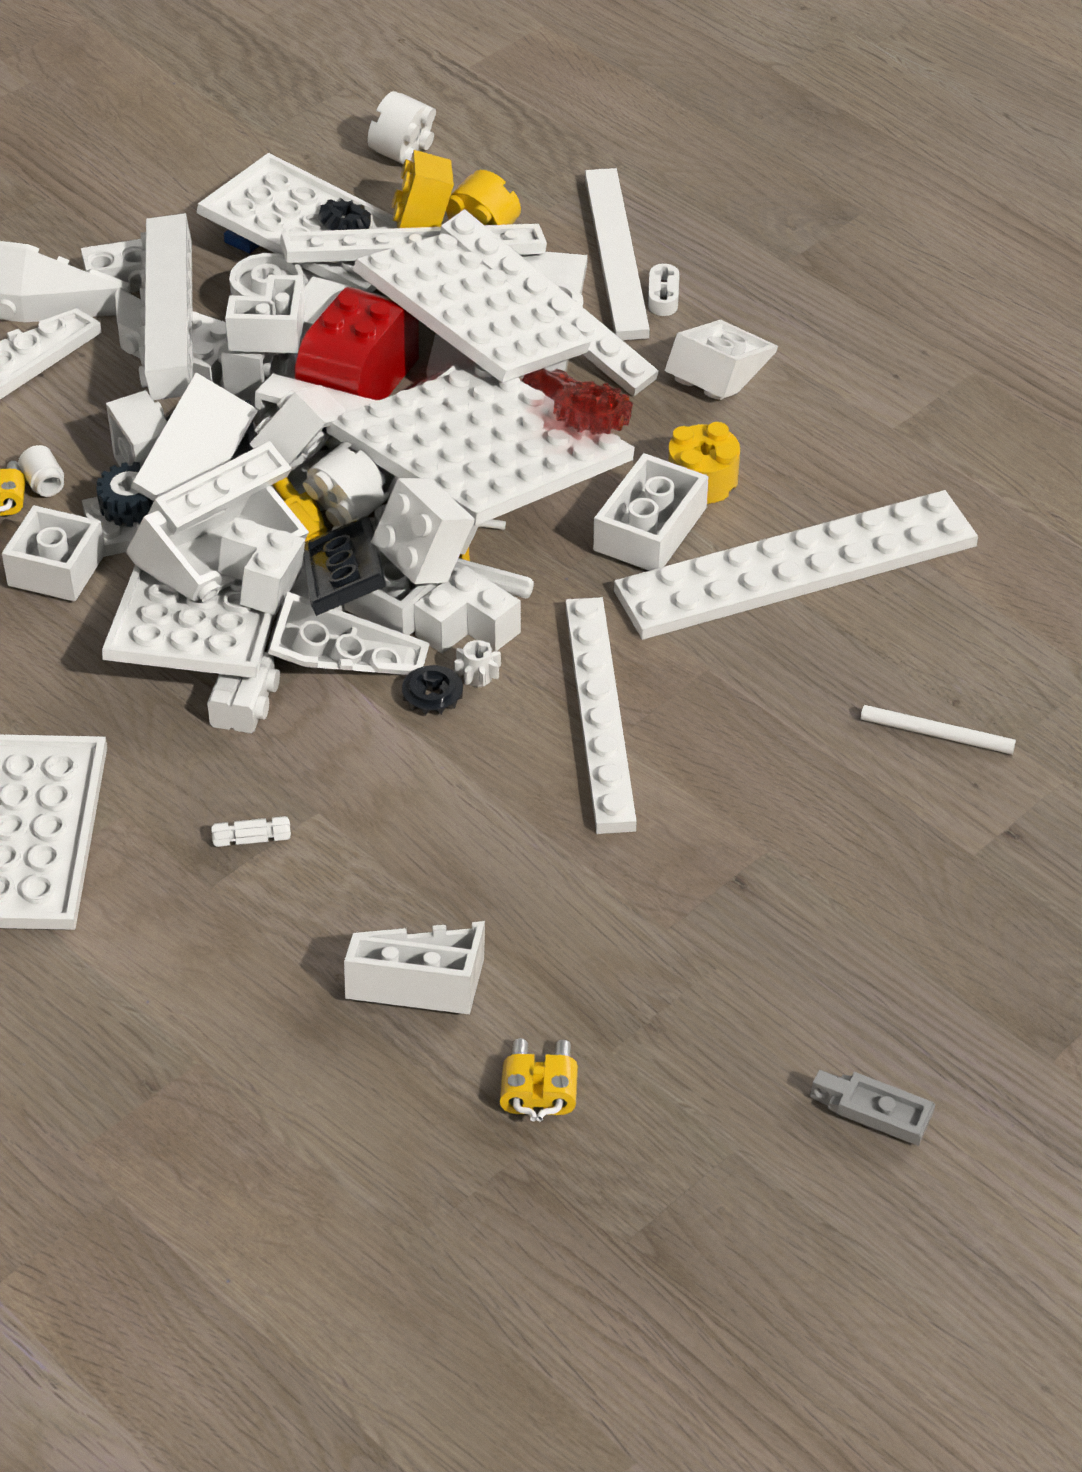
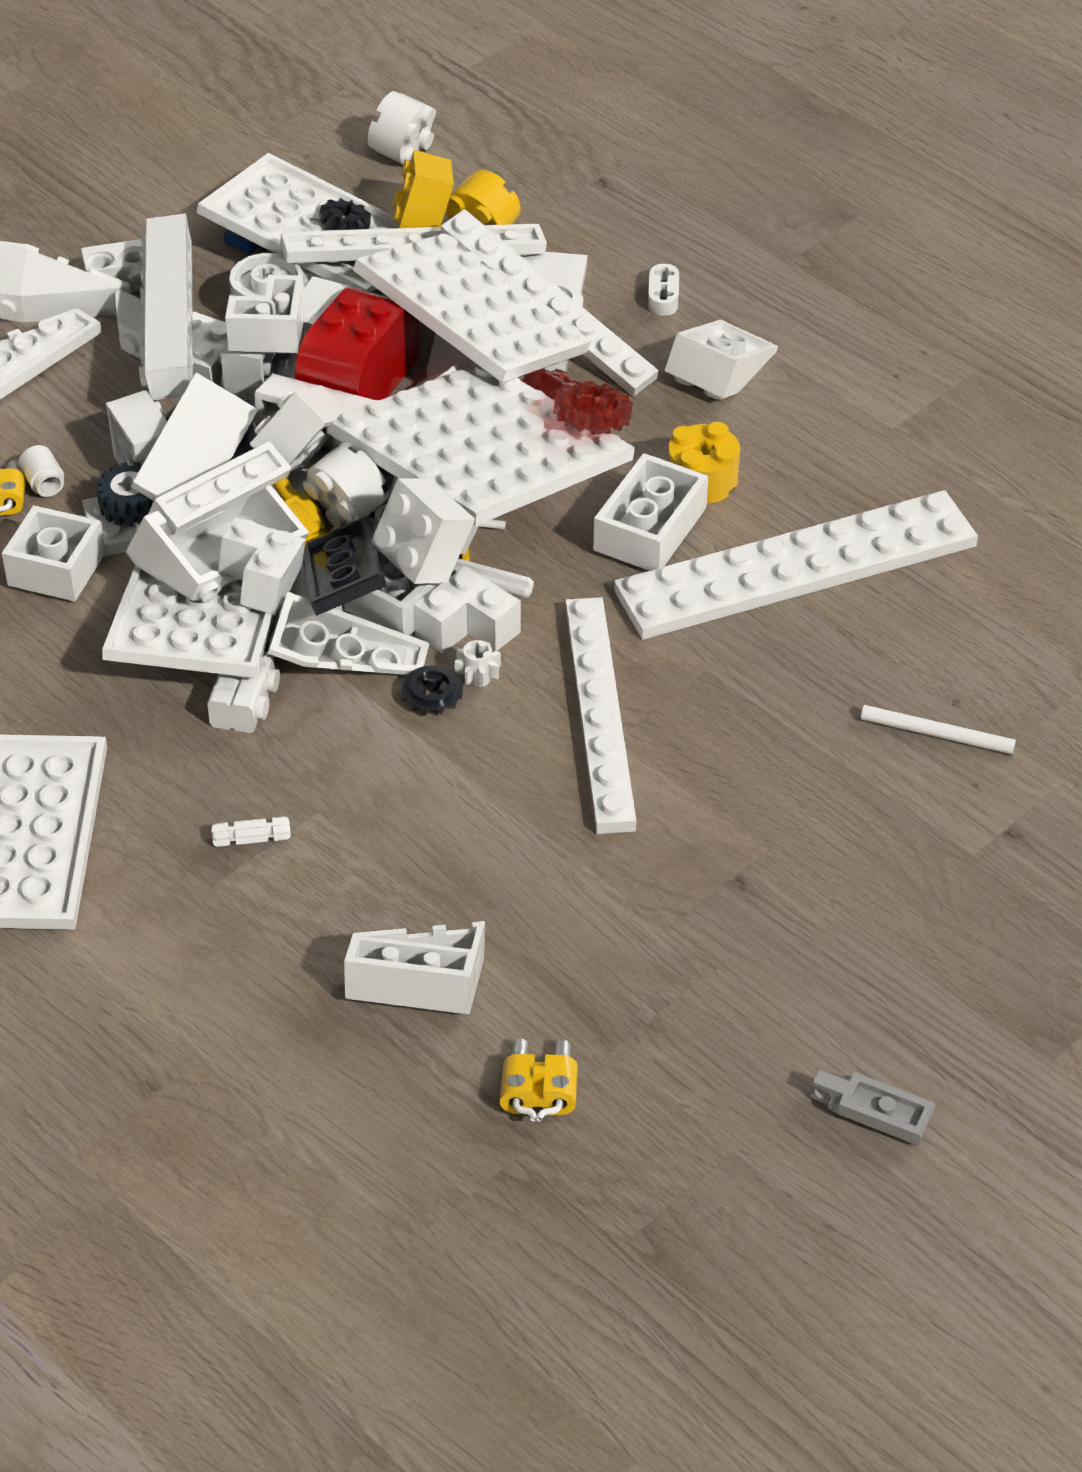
(616, 255): white tile -> none

